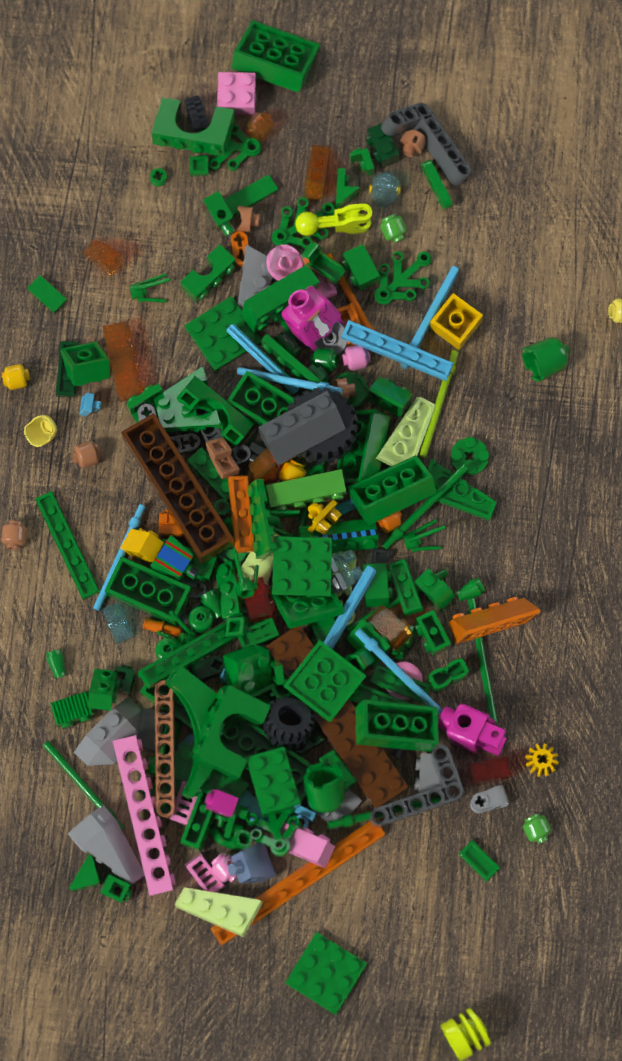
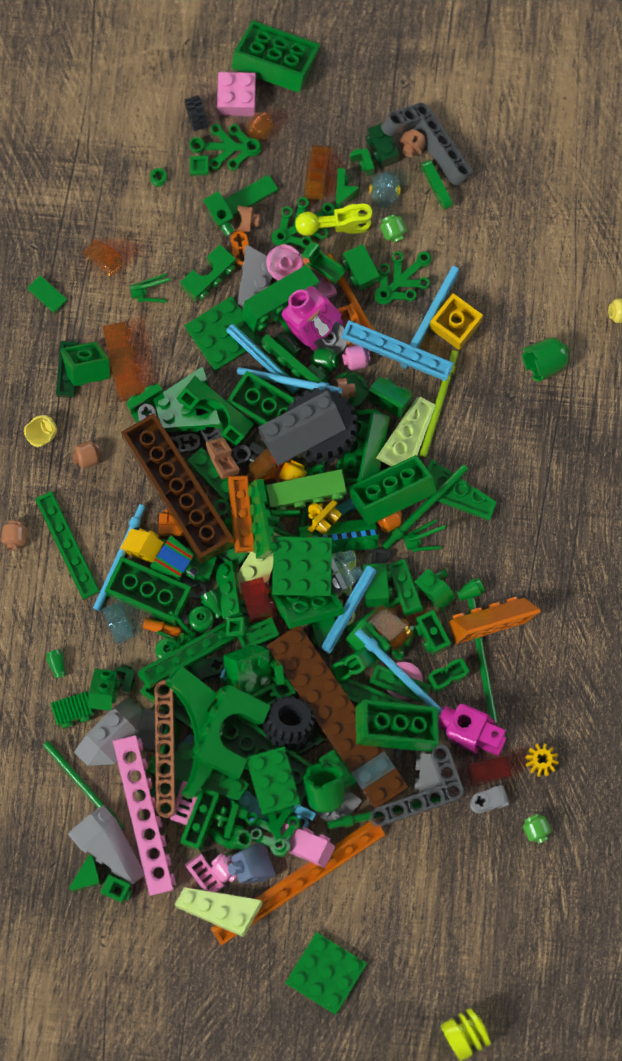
(15, 377): yellow head -> none
(88, 405): medium azure tile -> none
(211, 140): green arch -> none
(221, 803): dark pink brick -> none
(245, 587): green plant -> none
(324, 681): green plate -> none
(373, 770): none -> clear light blue plate
(473, 446): green plate -> none
(479, 861): green tile -> none

